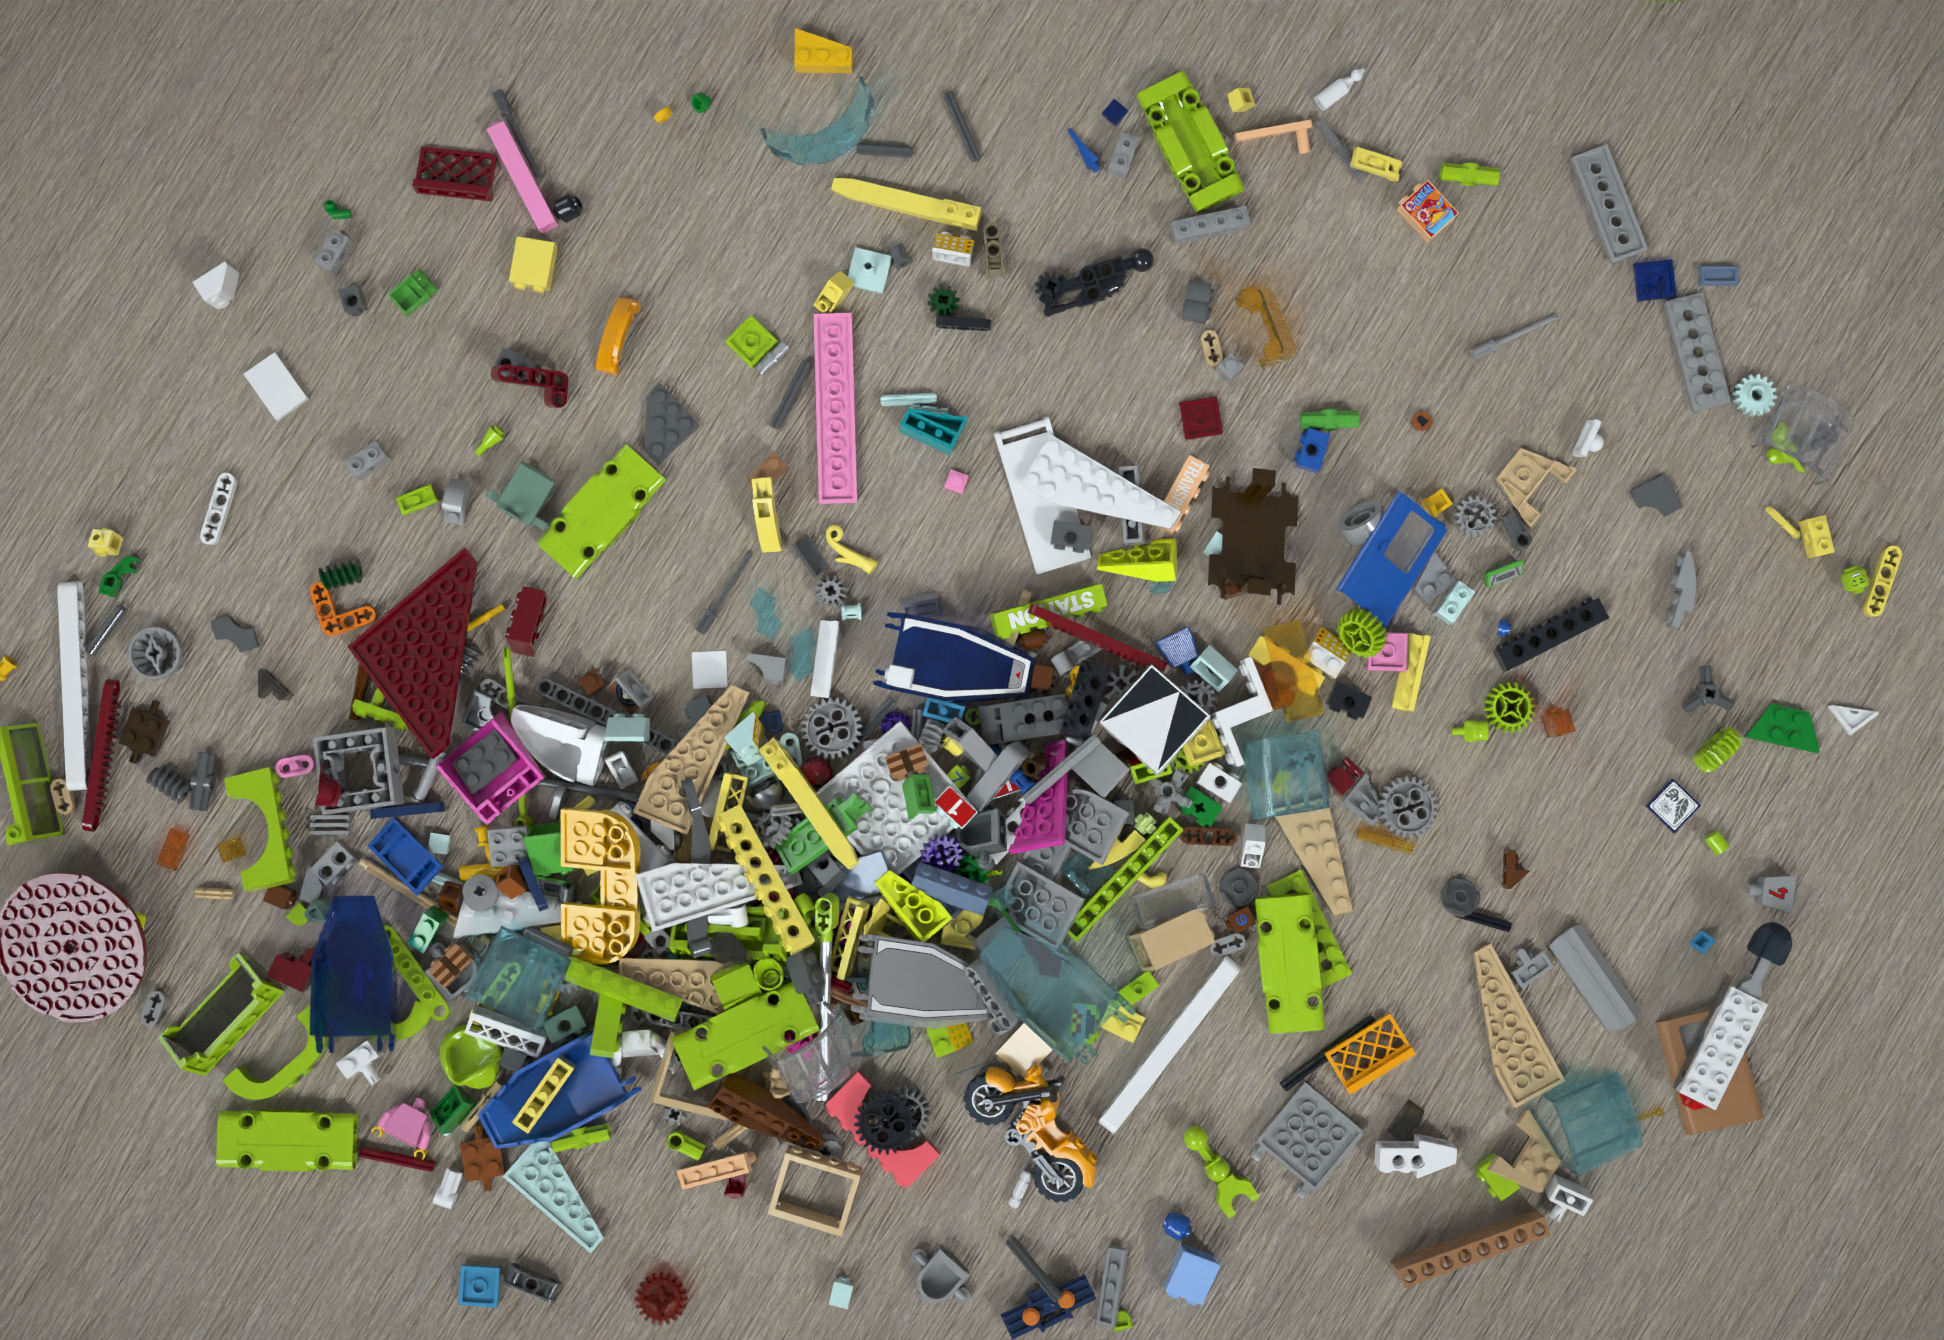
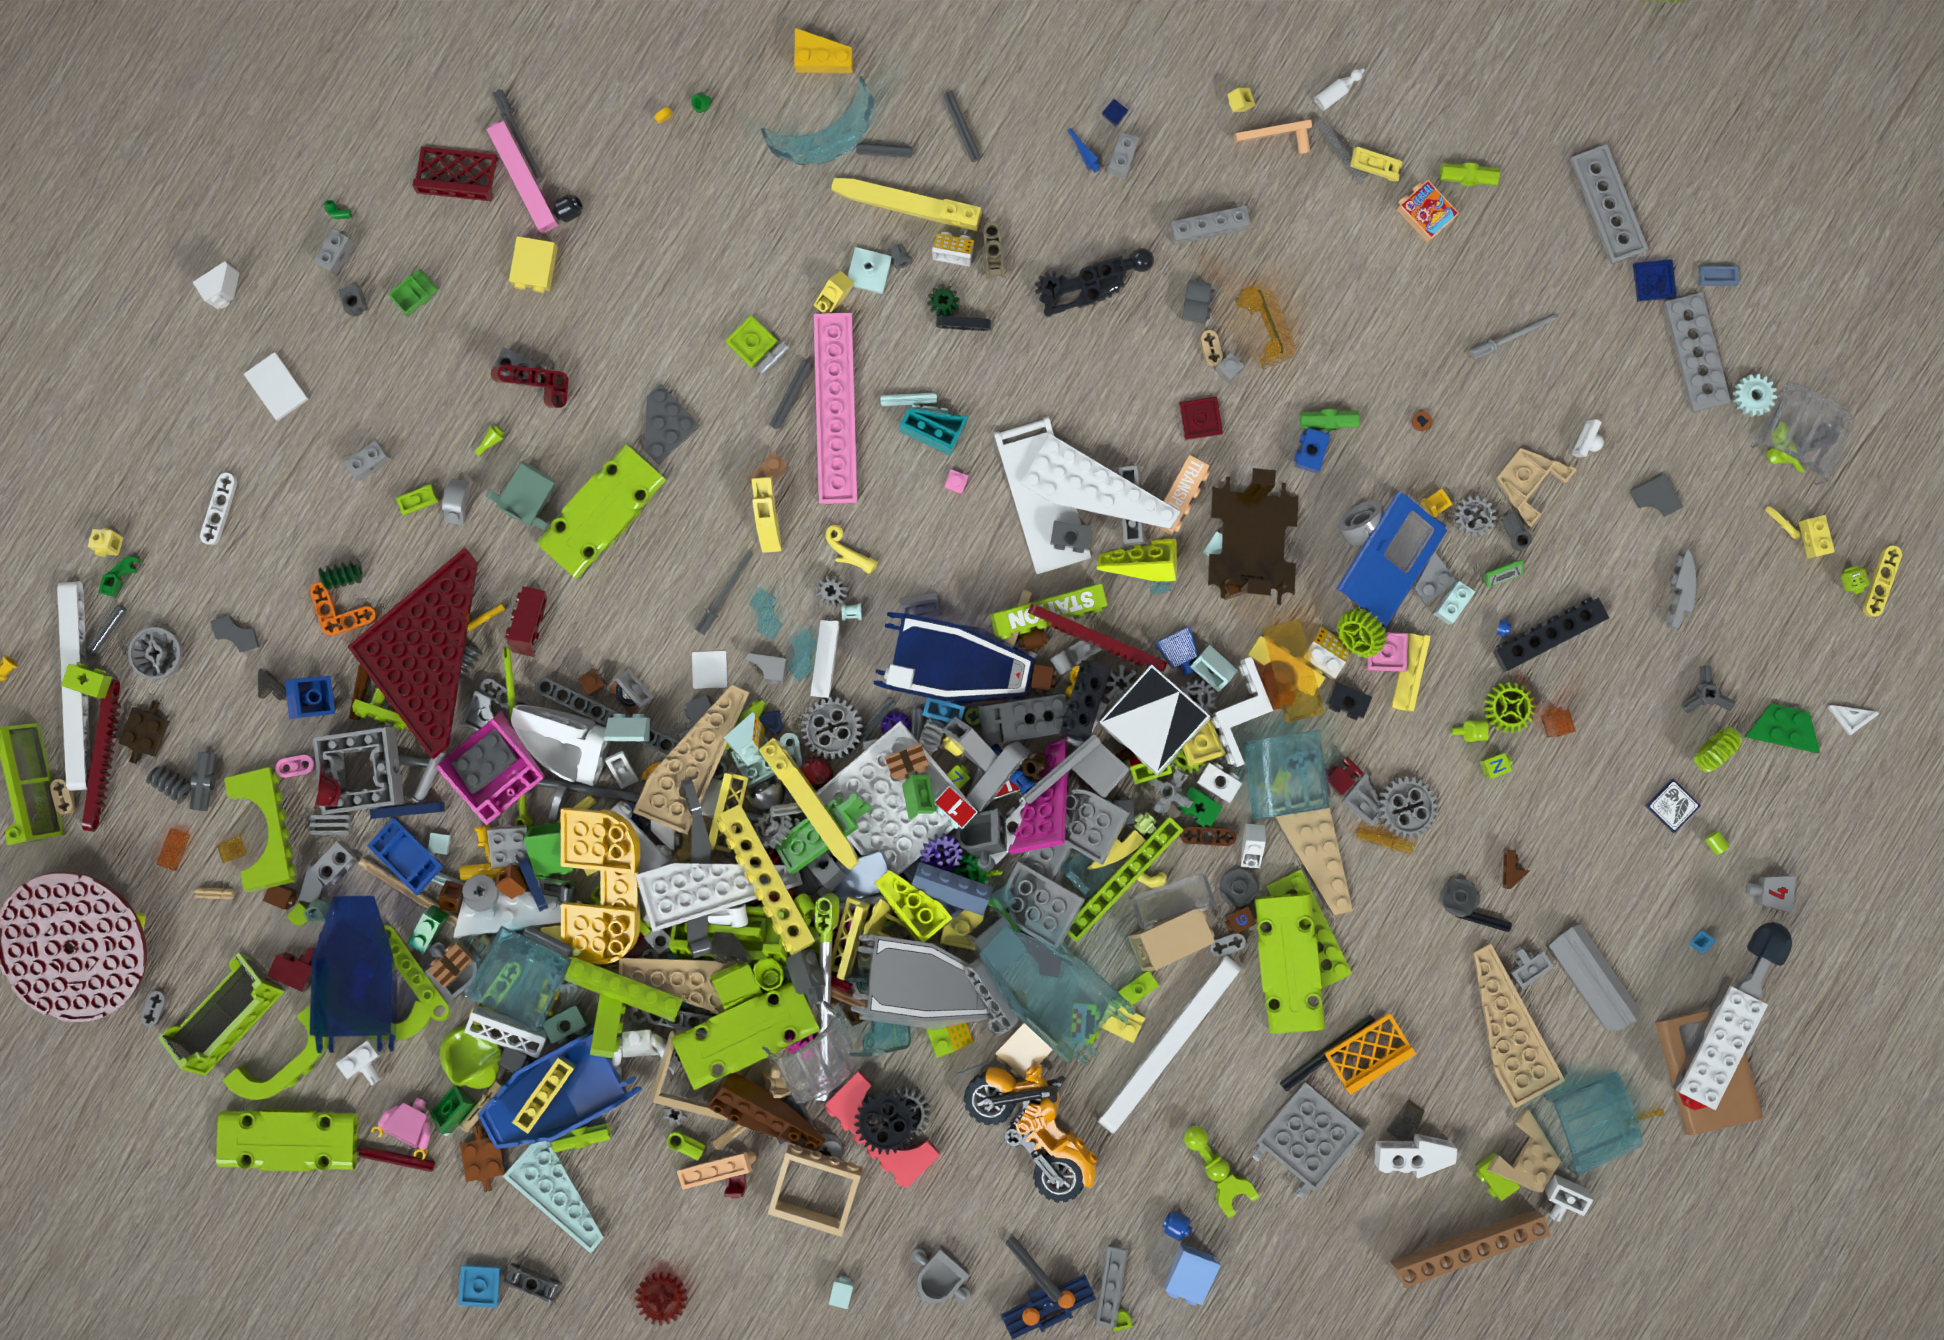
(76, 680): none -> lime brick
(309, 697): none -> blue brick
(447, 1193): white piece -> none
(615, 335): light orange windscreen -> none
(810, 556): dark grey panel -> none
(1020, 1189): white axle -> none
(1190, 142): lime panel -> none
(1496, 765): none -> lime brick

